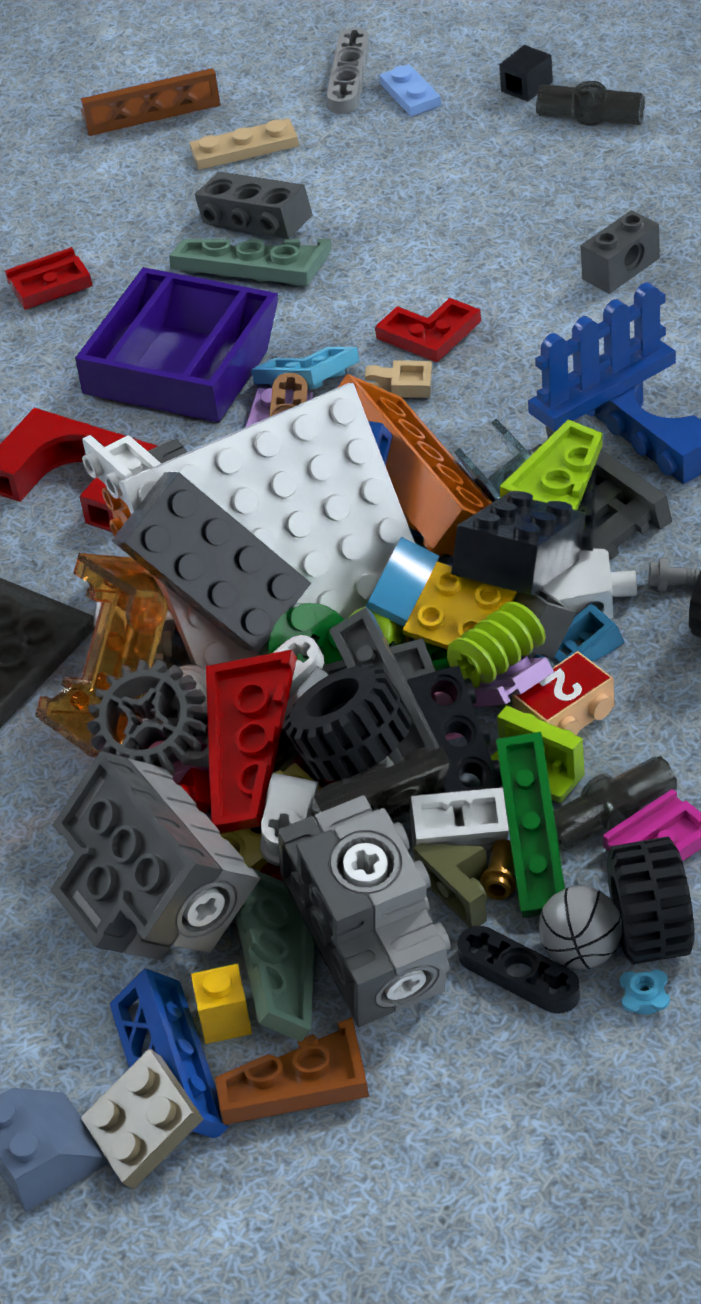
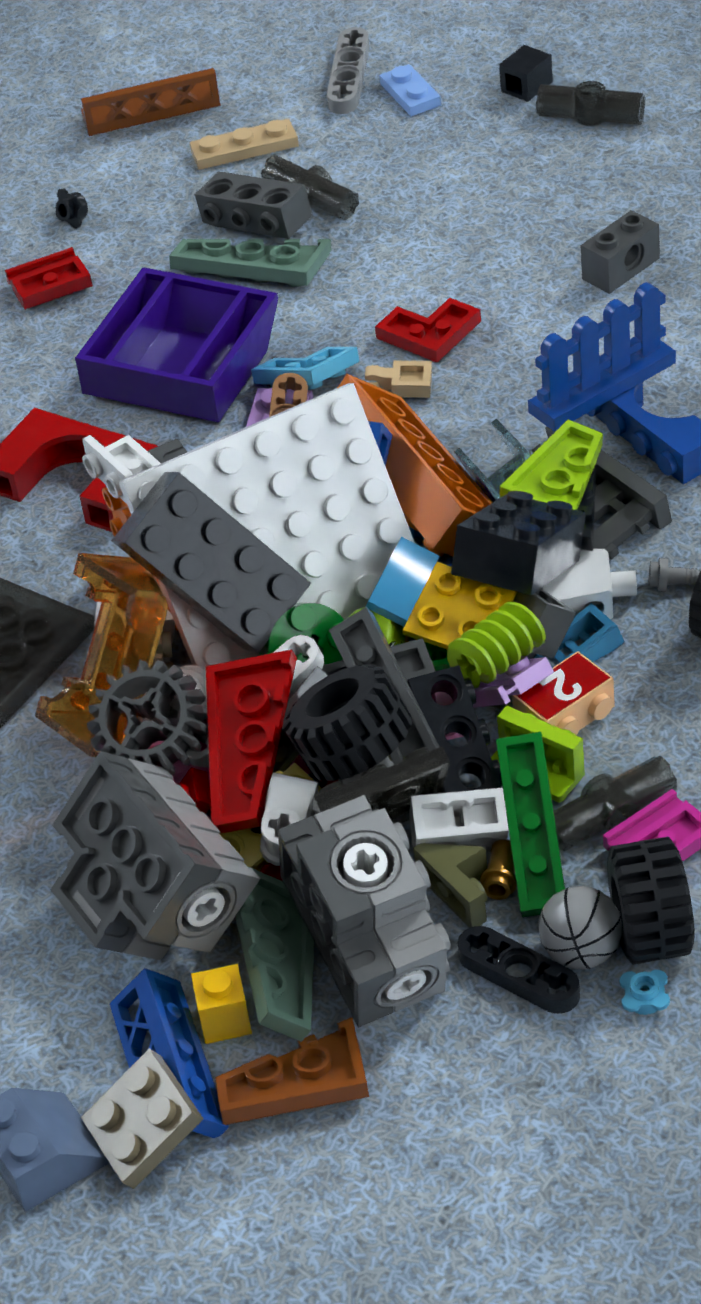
(71, 207): none -> black plate
(319, 186): none -> clear smoke piece

